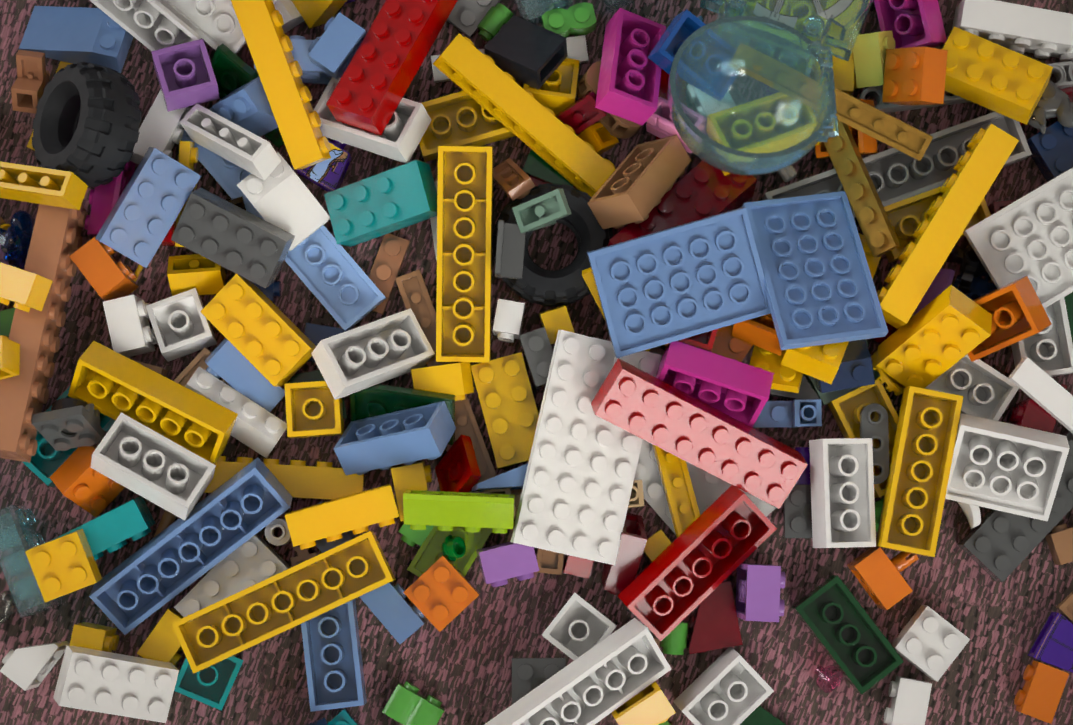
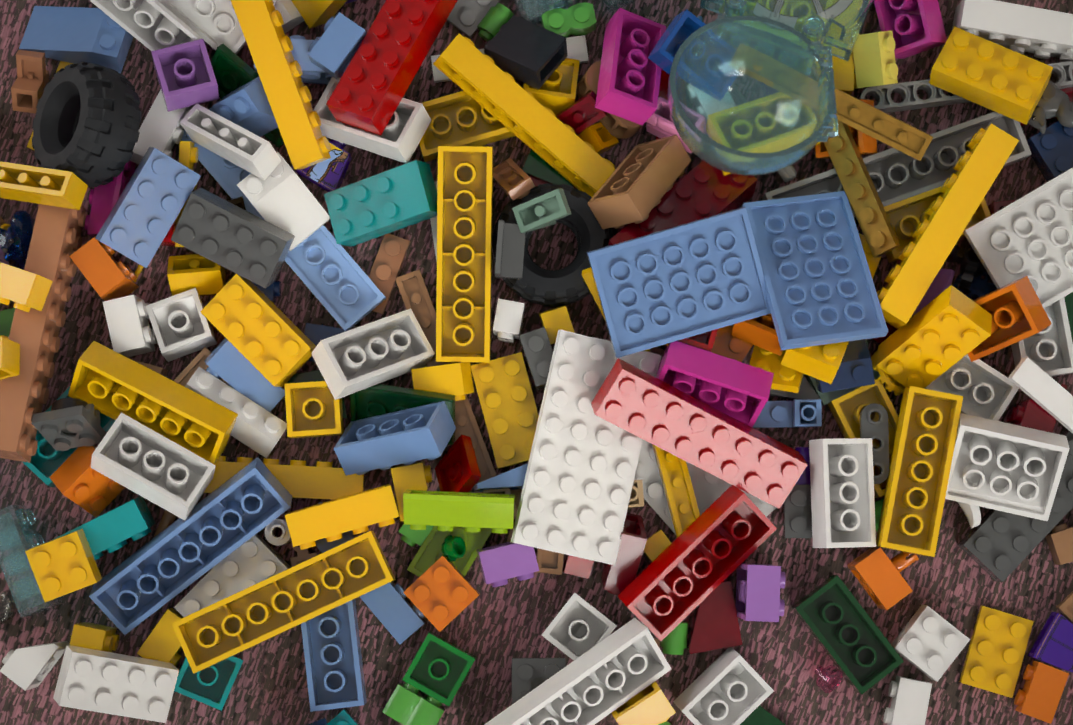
(439, 668): none -> green brick
(914, 76): orange brick -> none
(996, 651): none -> yellow plate

